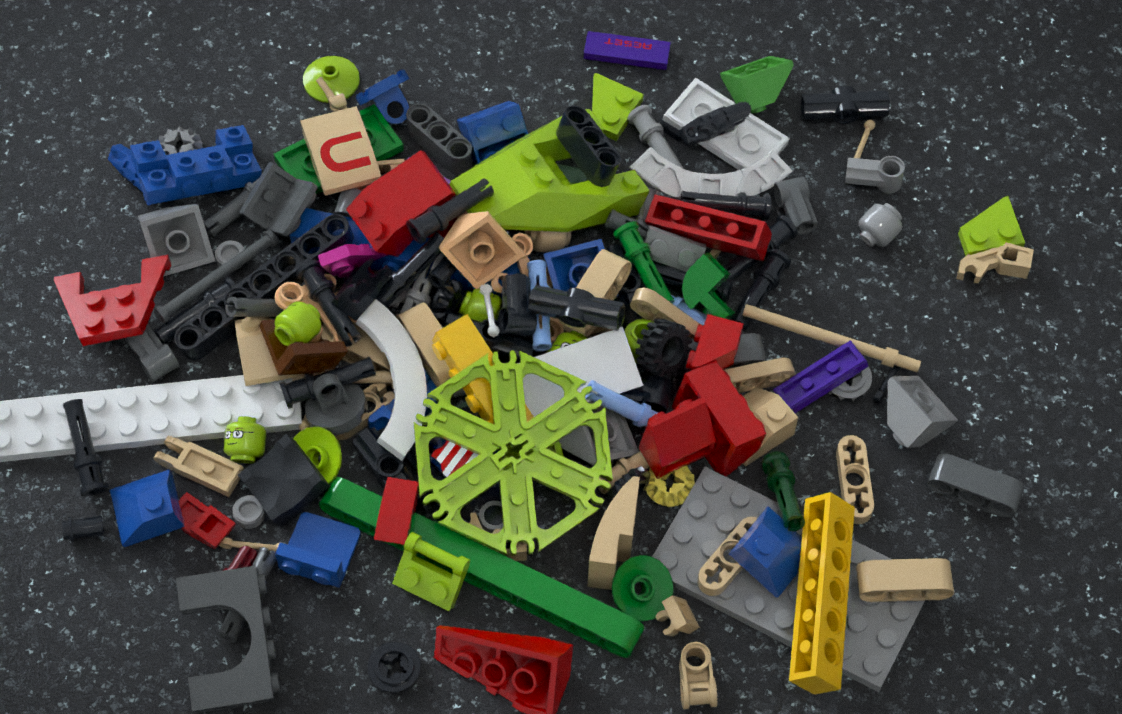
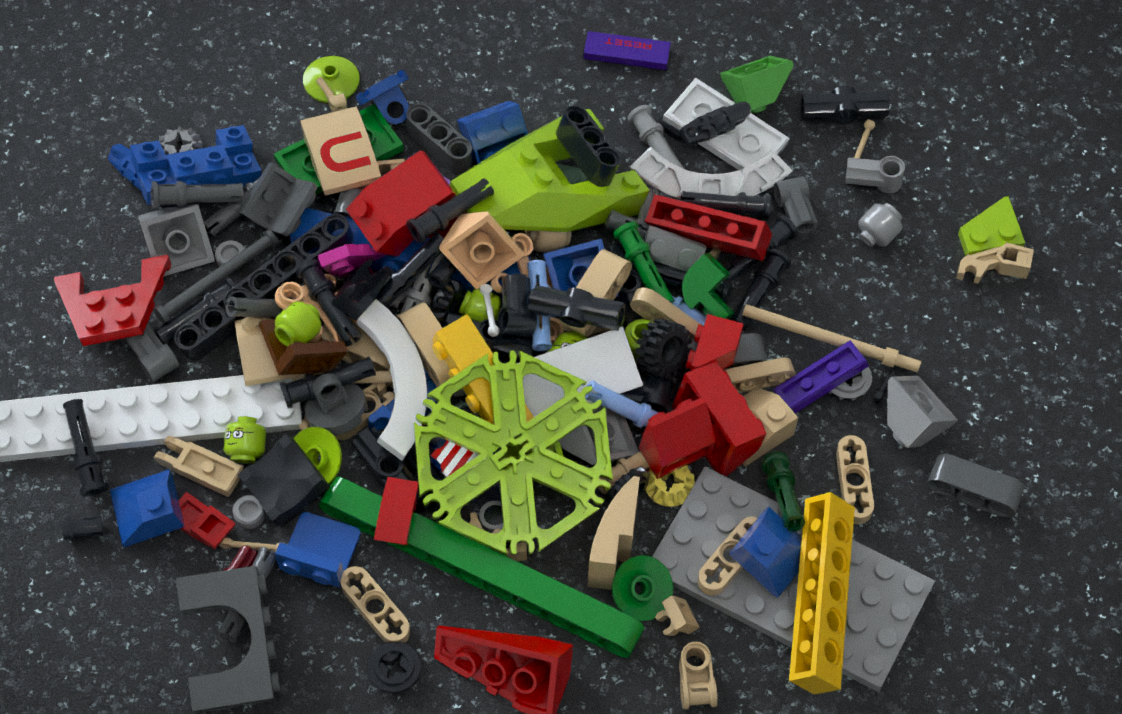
(181, 194): none -> dark grey pin
(368, 583): none -> tan beam
(427, 579): lime plate -> none
(613, 104): lime wing -> none
(905, 580): tan beam -> none

